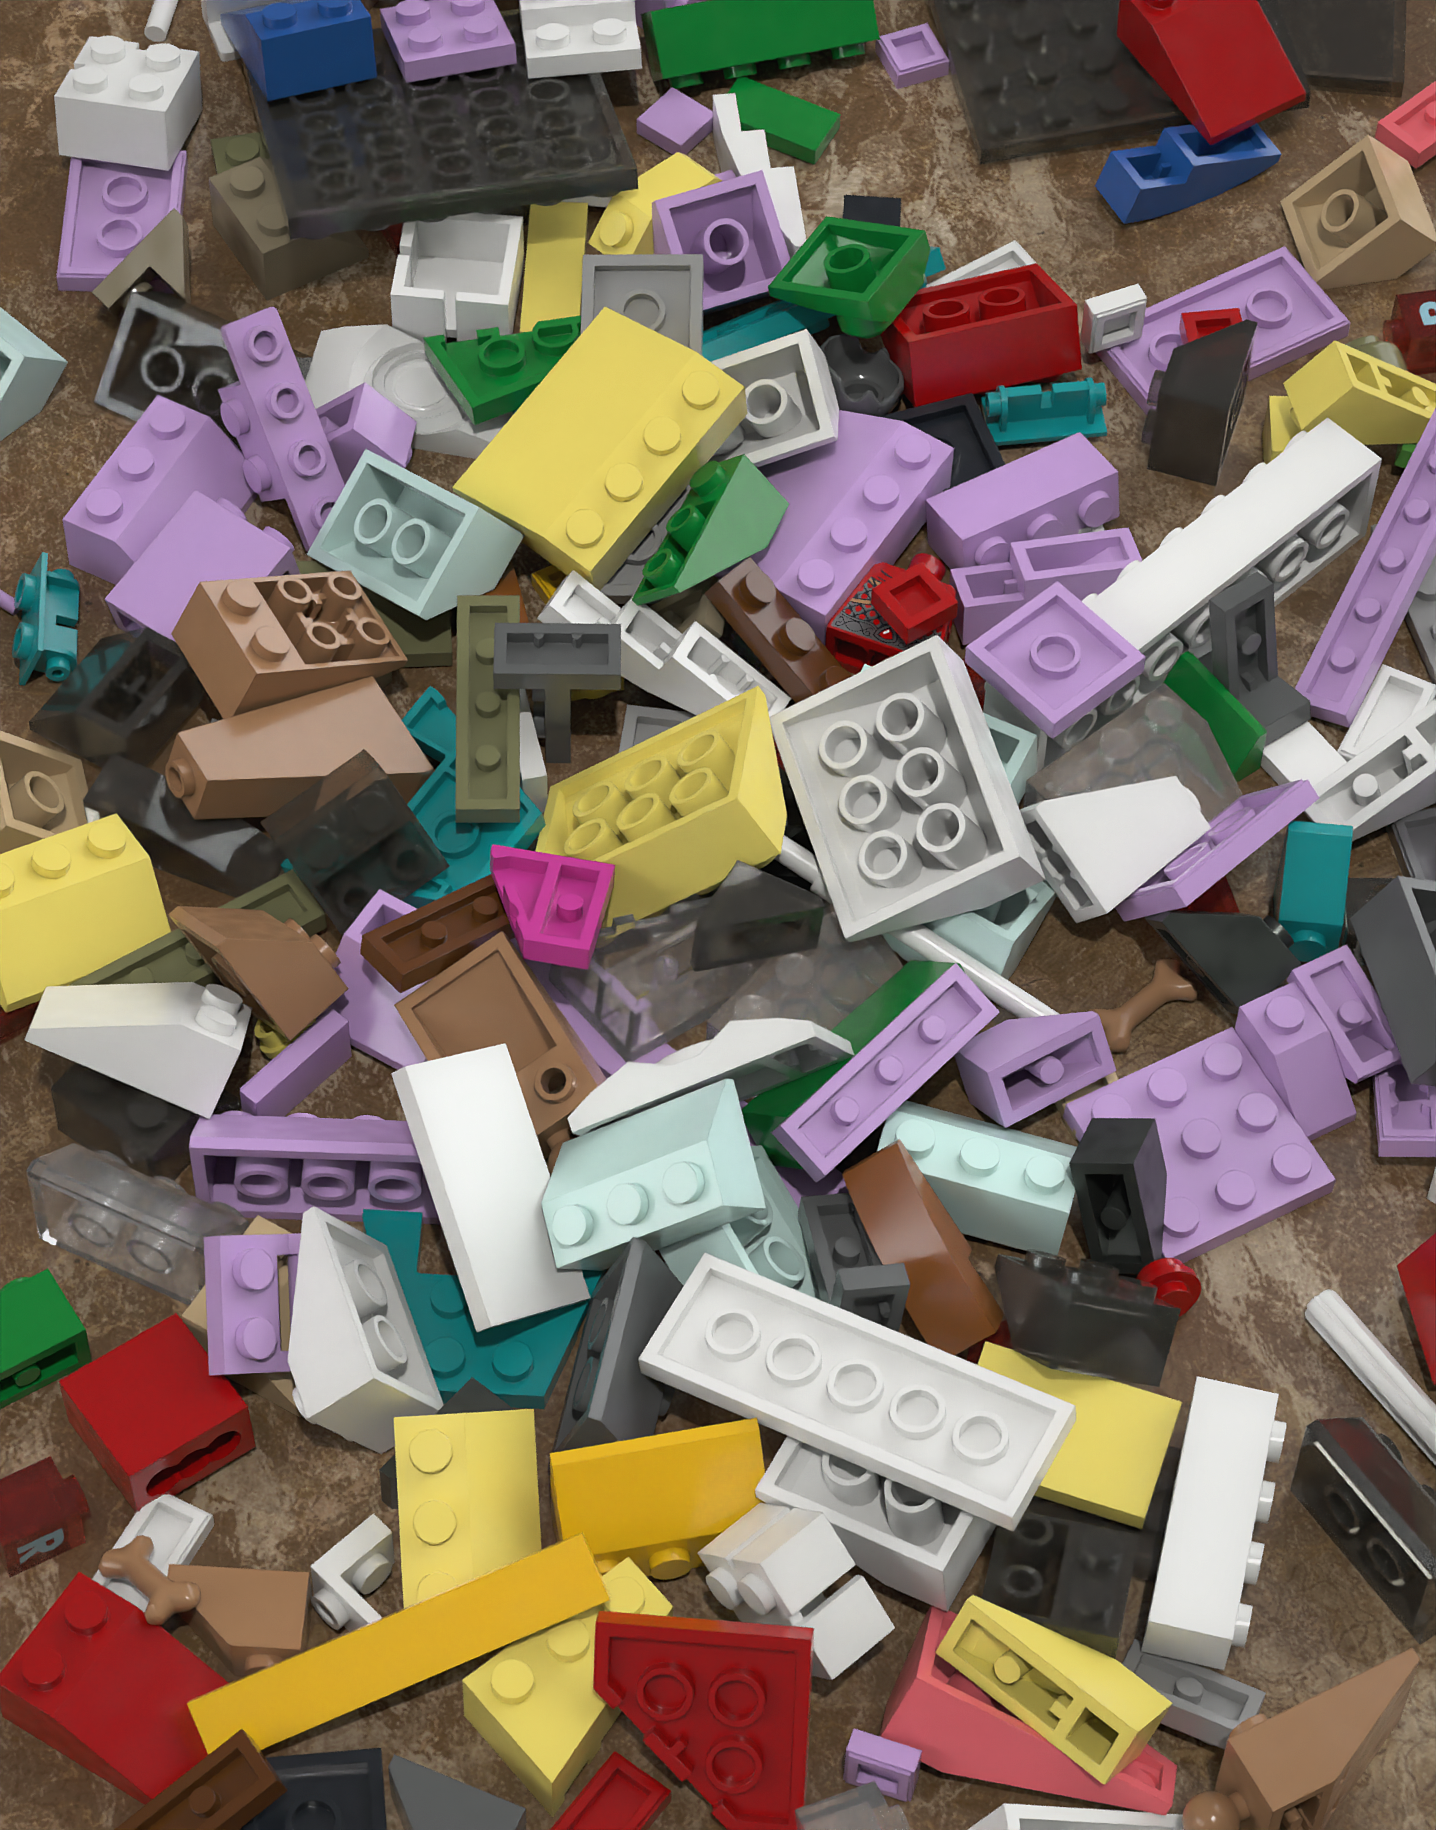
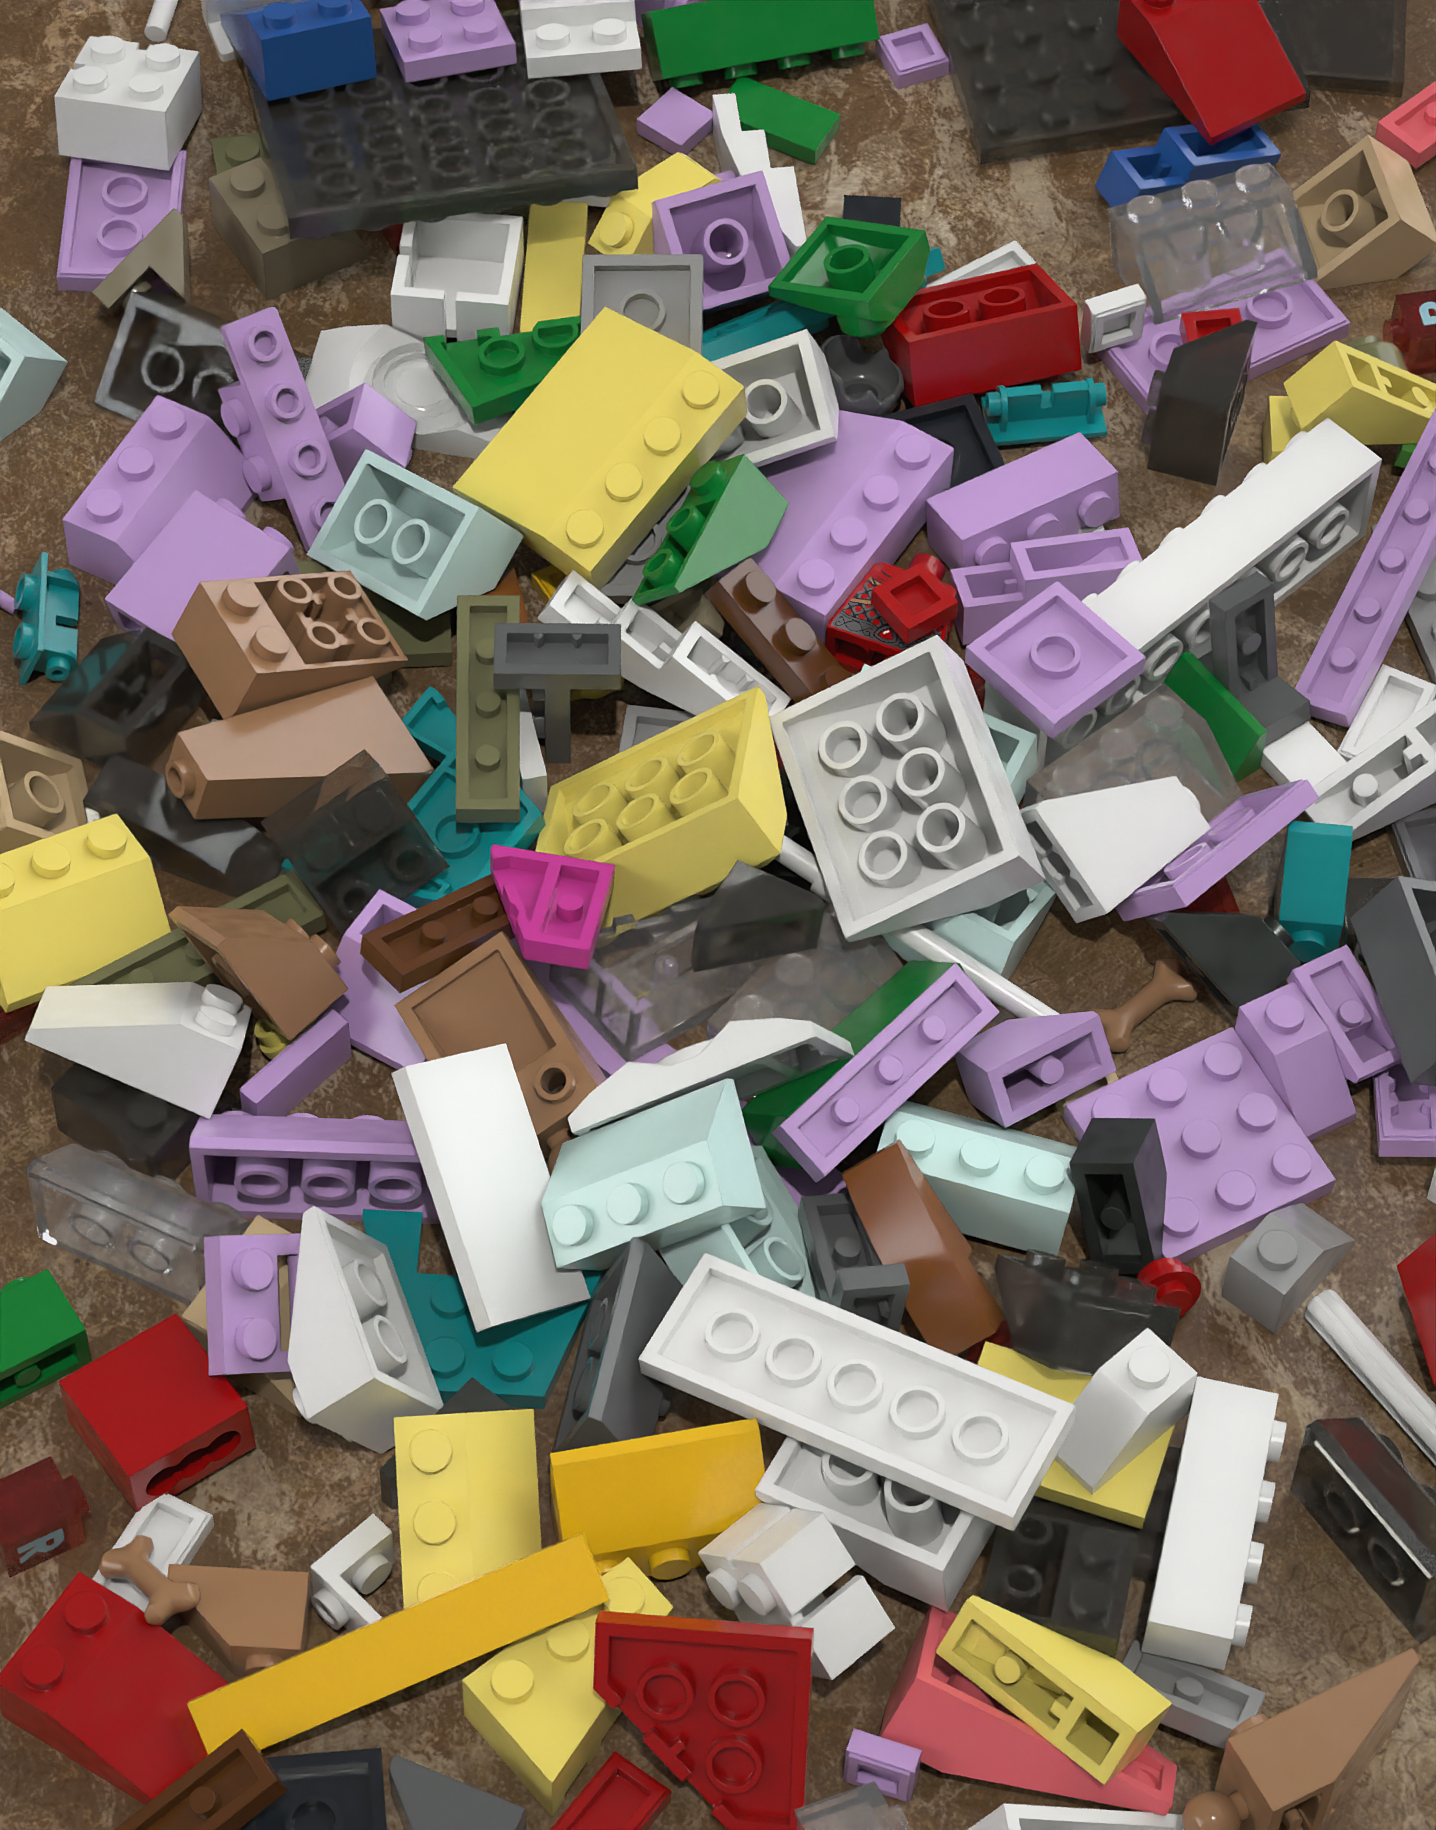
(1126, 1409): none -> white slope
(1211, 242): none -> clear slope
(1283, 1264): none -> light grey slope

